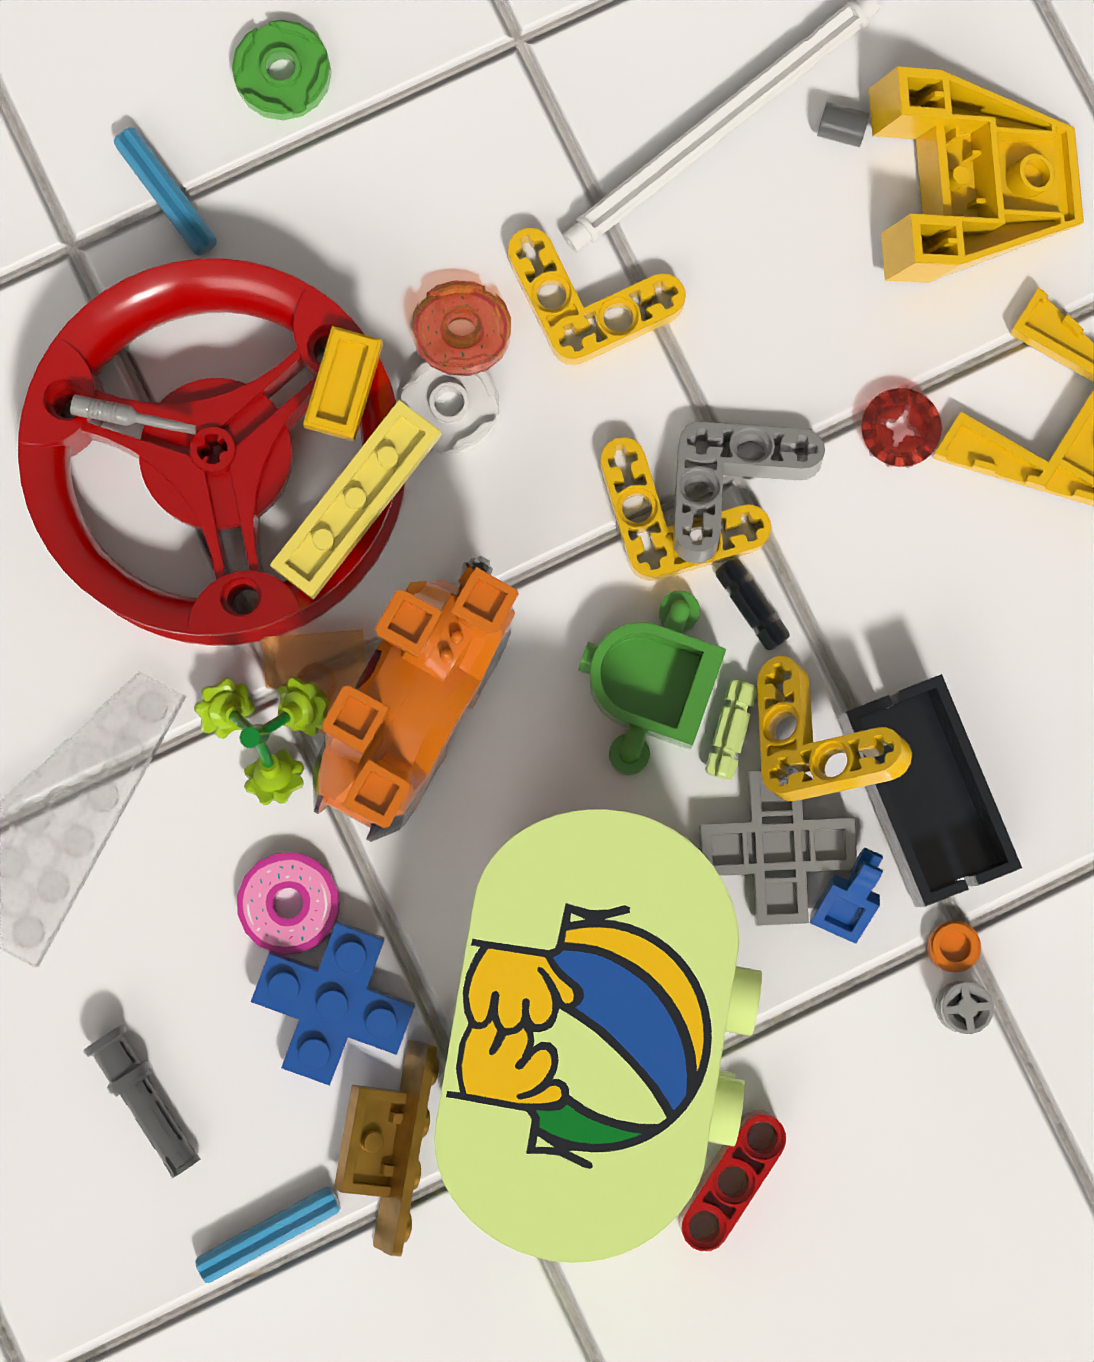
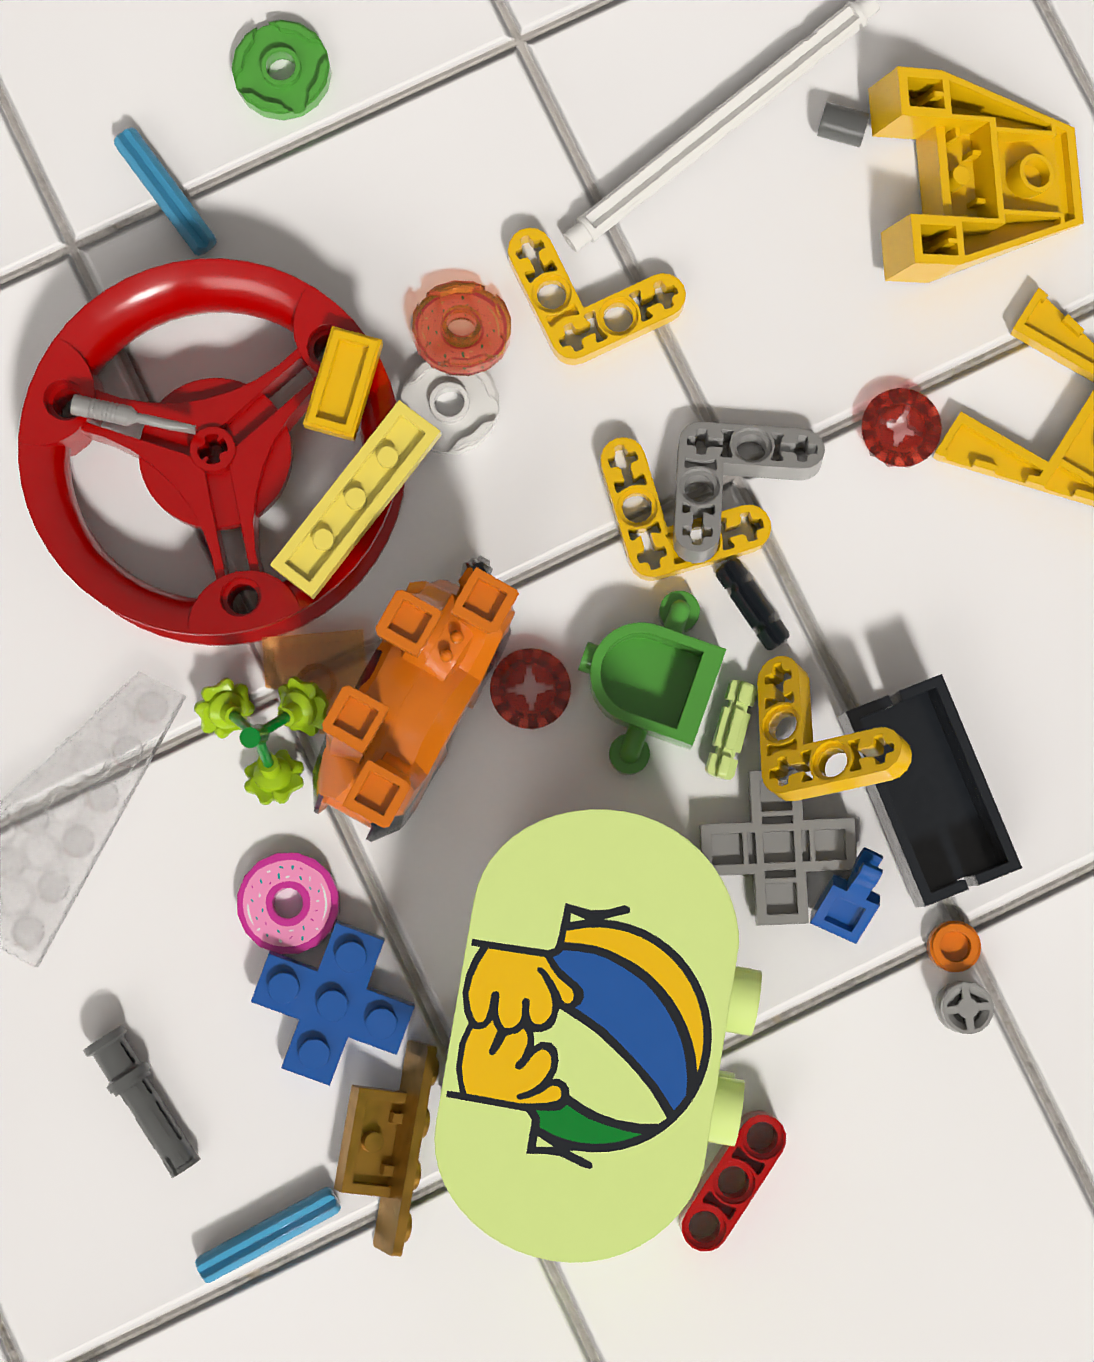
(512, 673): none -> clear red gear

